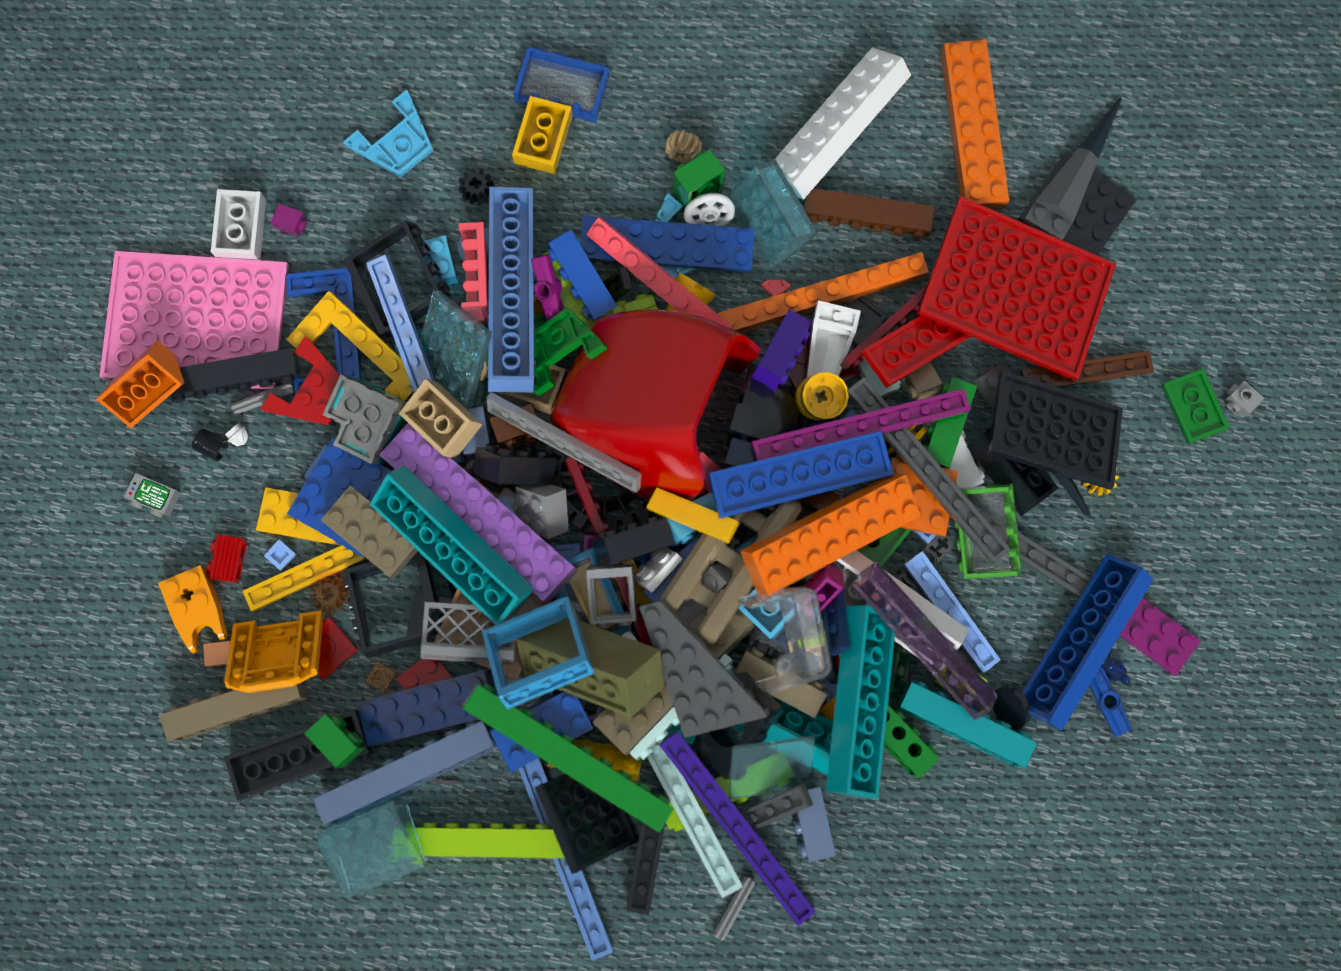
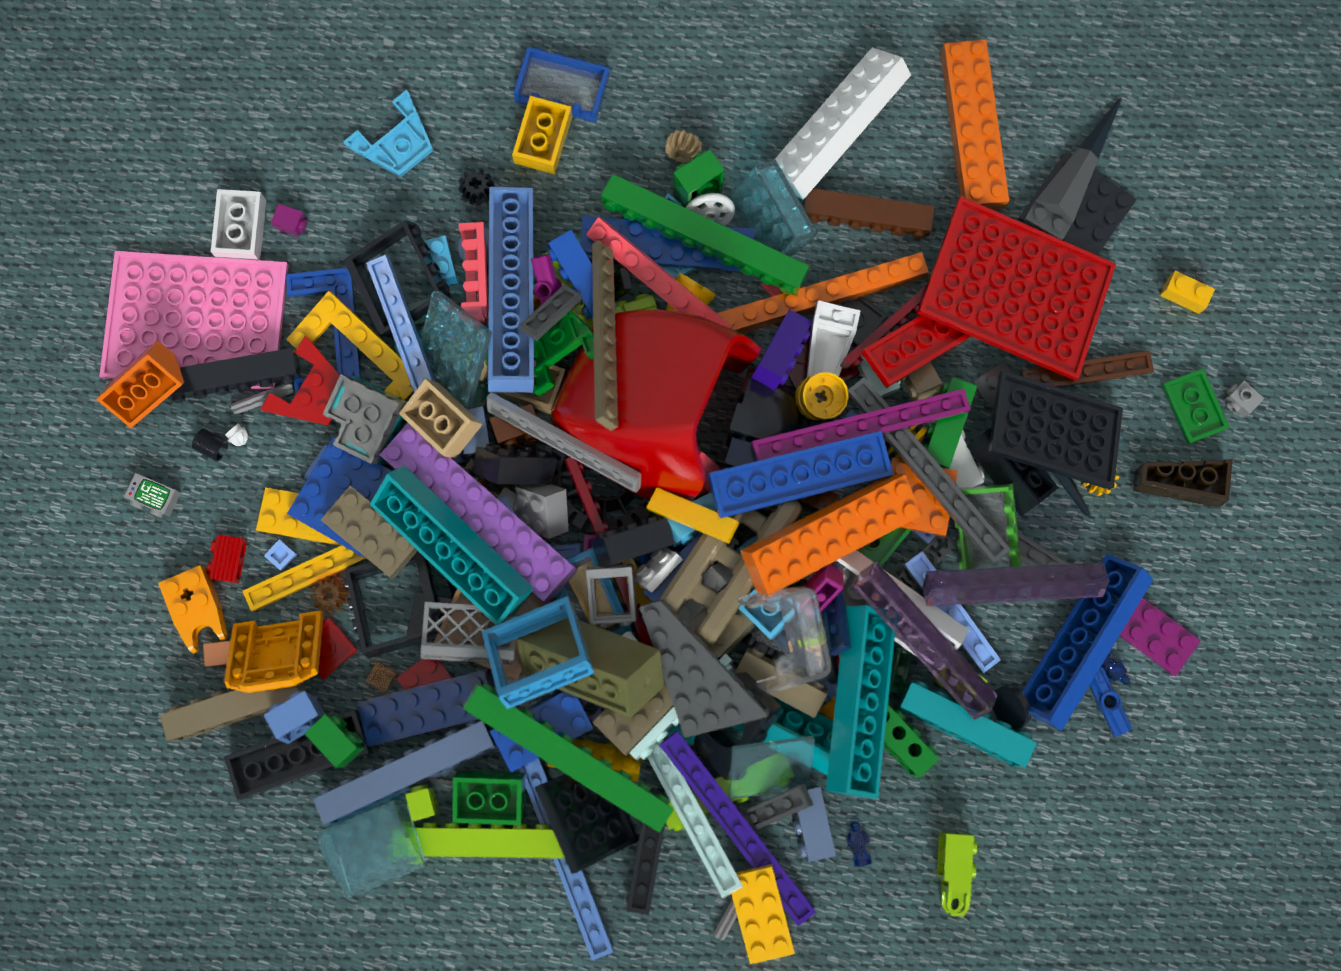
(294, 716): none -> medium blue brick
(422, 802): none -> lime brick
(488, 797): none -> green brick
(550, 312): none -> dark grey tile
(604, 336): none -> dark tan plate
(704, 234): none -> green brick
(762, 915): none -> yellow plate
(857, 840): none -> clear blue piece
(956, 870): none -> lime brick
(1015, 584): none -> clear purple brick
(1187, 292): none -> yellow brick
(1187, 481): none -> dark brown wedge

